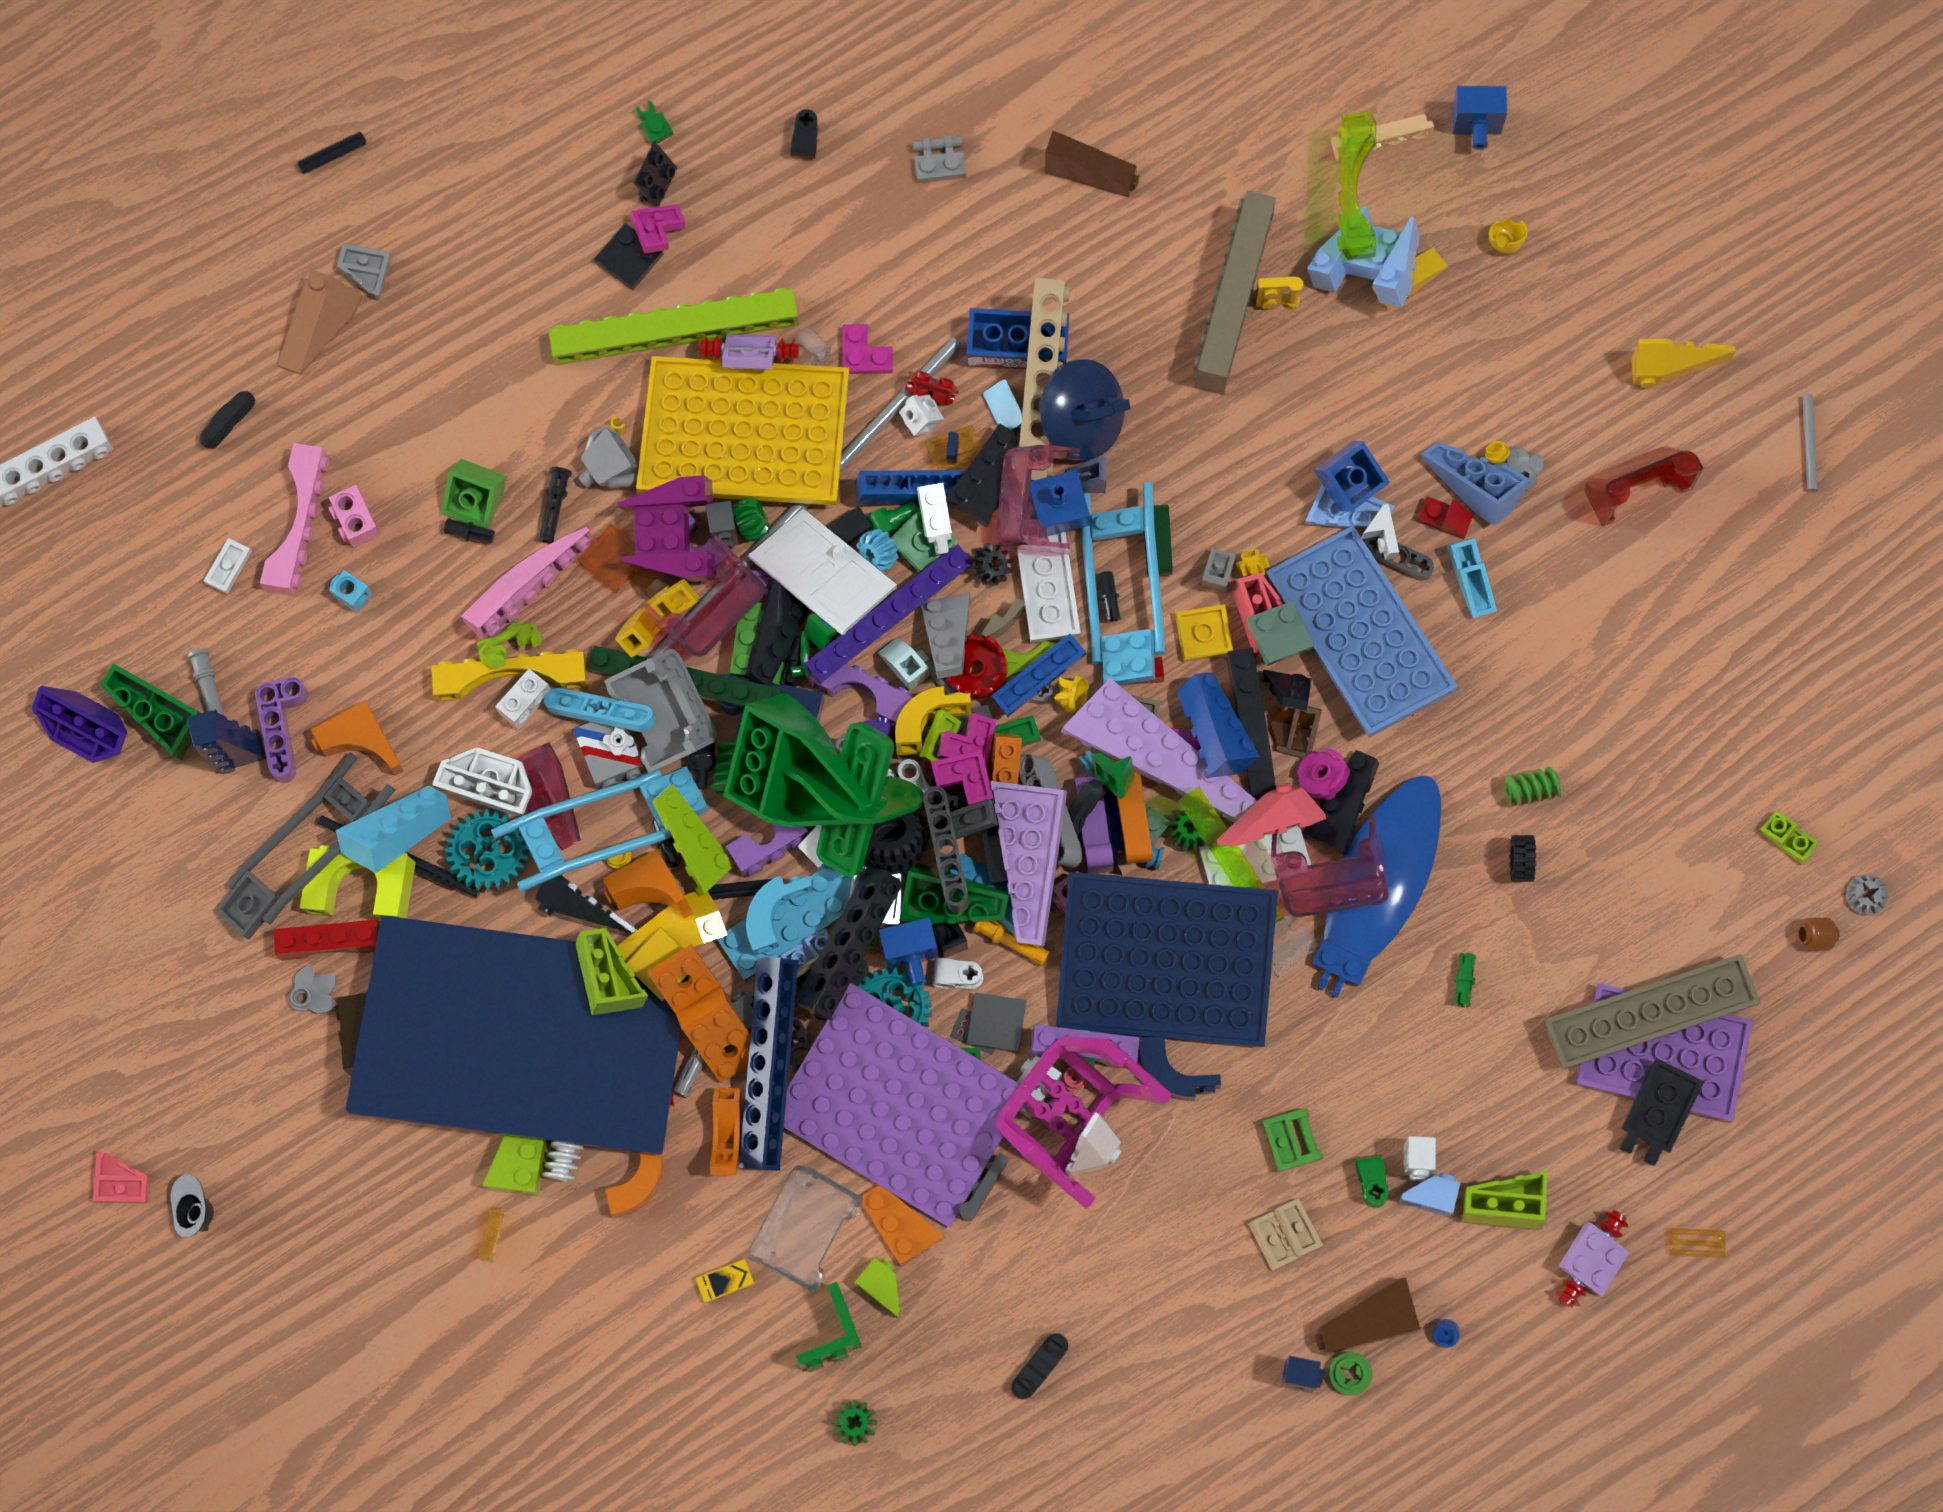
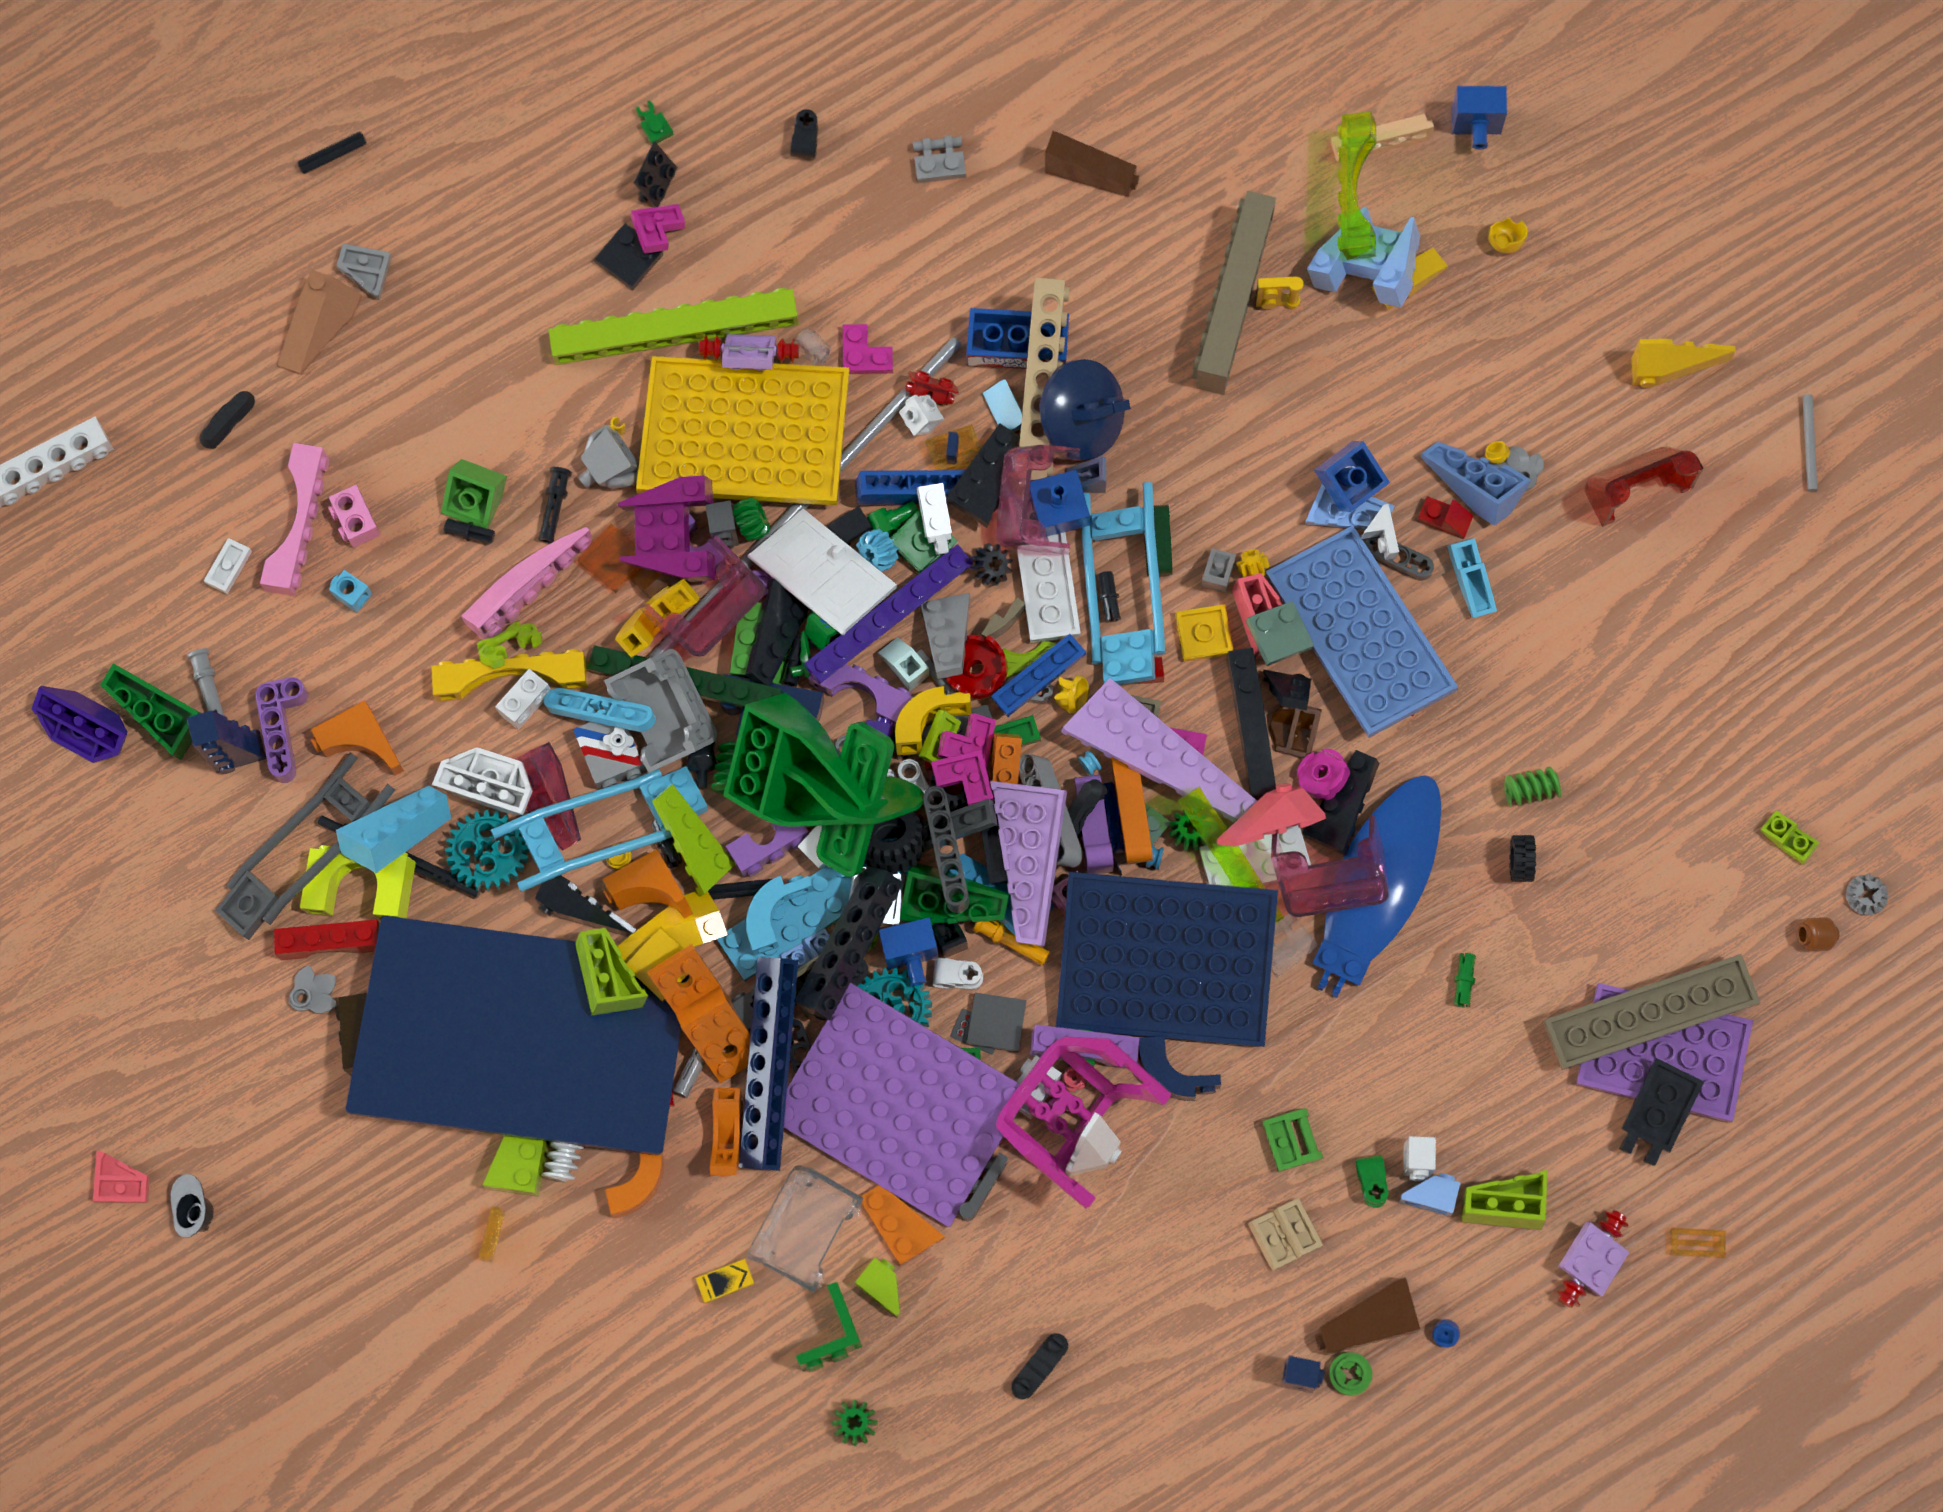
(1114, 775): green slope -> none
(1216, 727): blue wedge -> none

